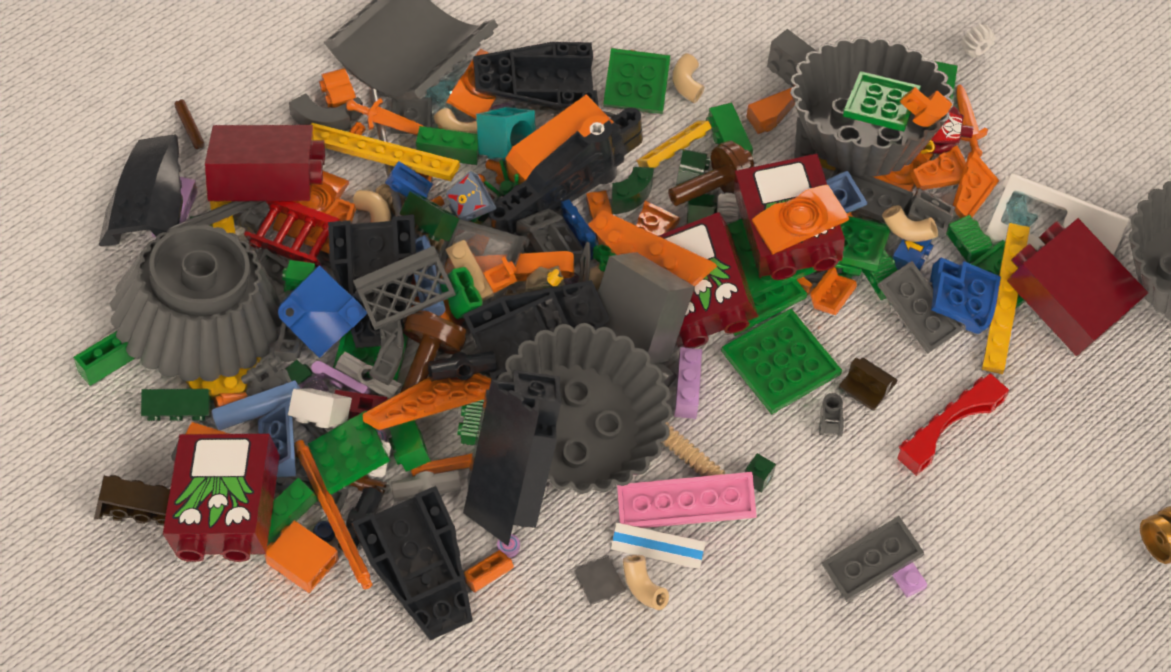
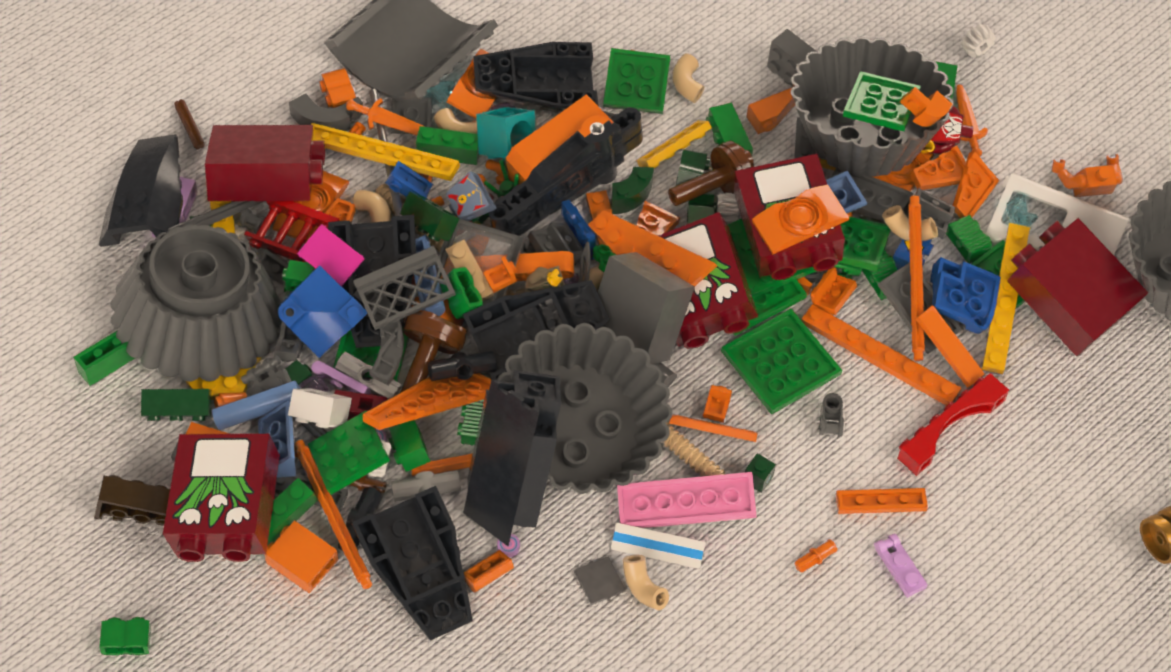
(125, 637): none -> green brick
(324, 531): dark blue plate -> none
(331, 254): none -> dark pink piece
(537, 221): dark grey slope -> none
(688, 383): lavender brick -> none
(713, 427): none -> orange tile
(717, 403): none -> orange bracket
(815, 556): none -> orange axle
(867, 383): dark brown bracket -> none
(873, 558): dark grey plate -> none
(880, 355): none -> orange plate
(881, 500): none -> orange tile
(916, 273): none -> orange piece
(950, 346): none -> orange tile
(1091, 180): none -> orange torso

